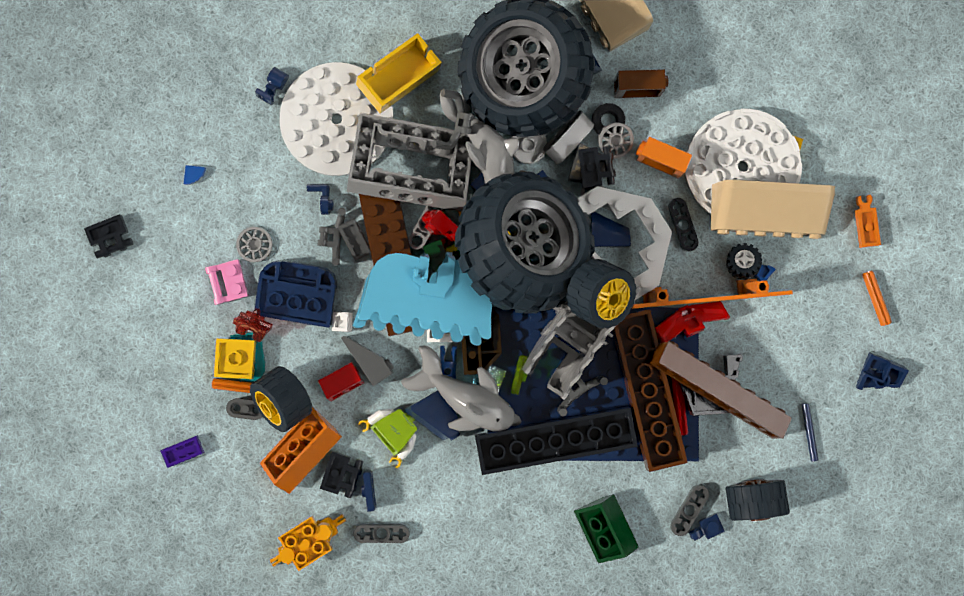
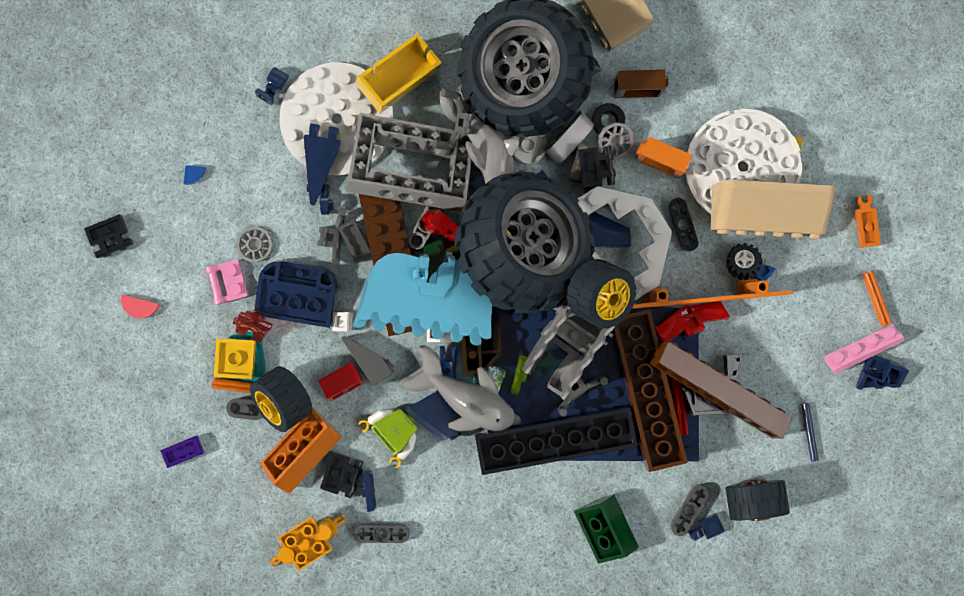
(138, 308): none -> coral tile
(319, 157): none -> dark blue flag
(863, 348): none -> bright pink plate

